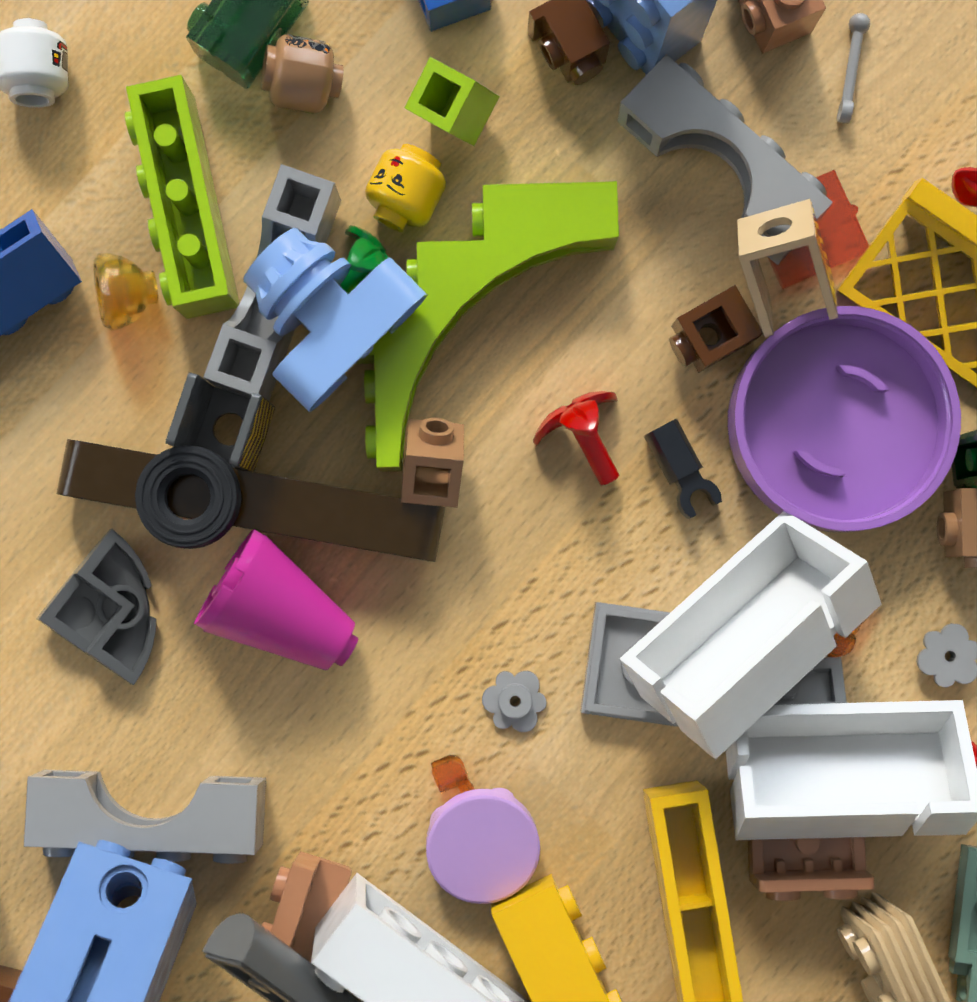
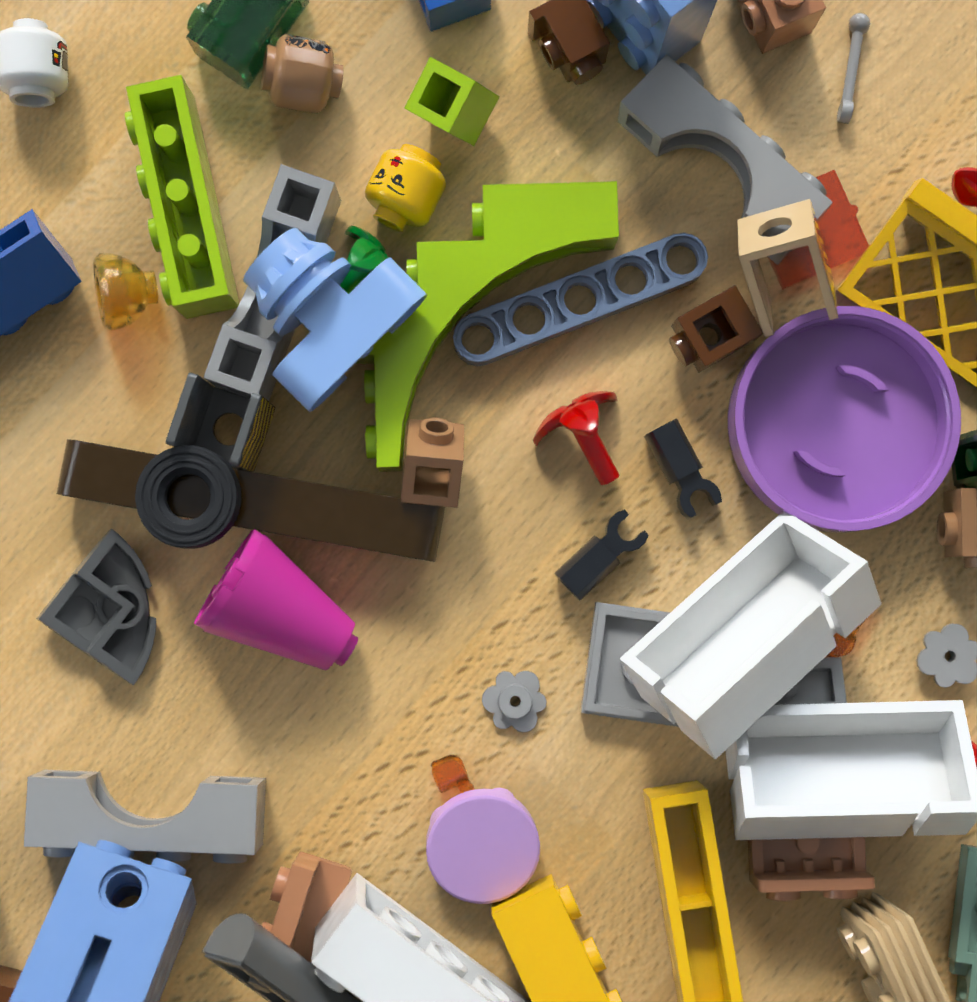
(597, 558): none -> black bar
(602, 283): none -> sand blue beam

